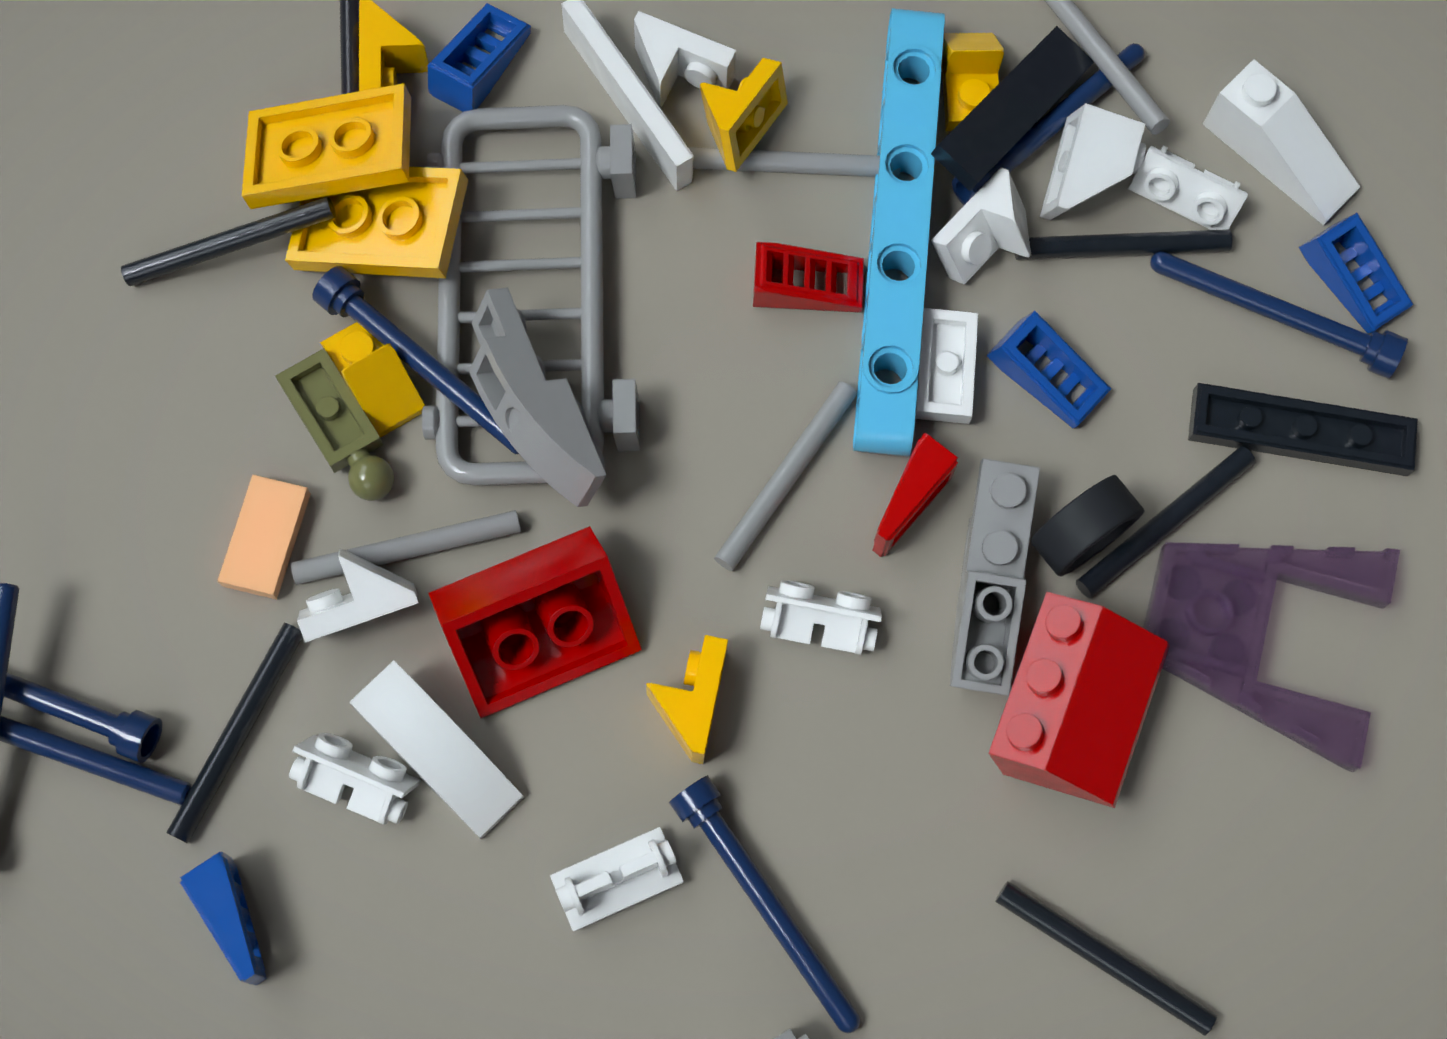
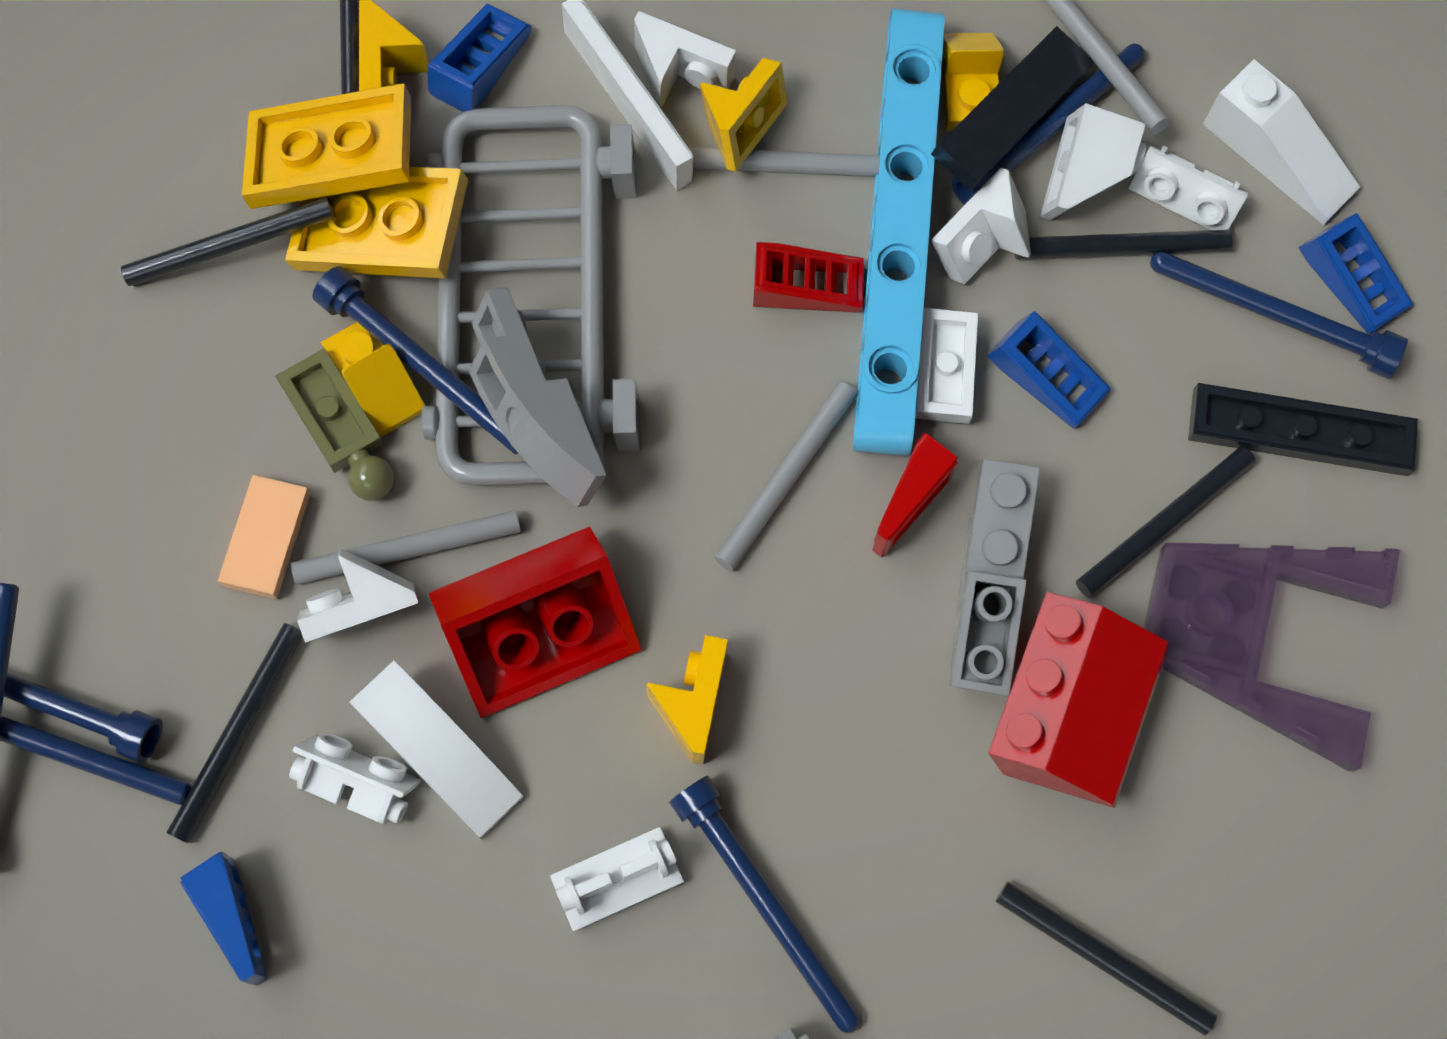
(843, 617): white hinge -> none
(1087, 525): black tyre -> none

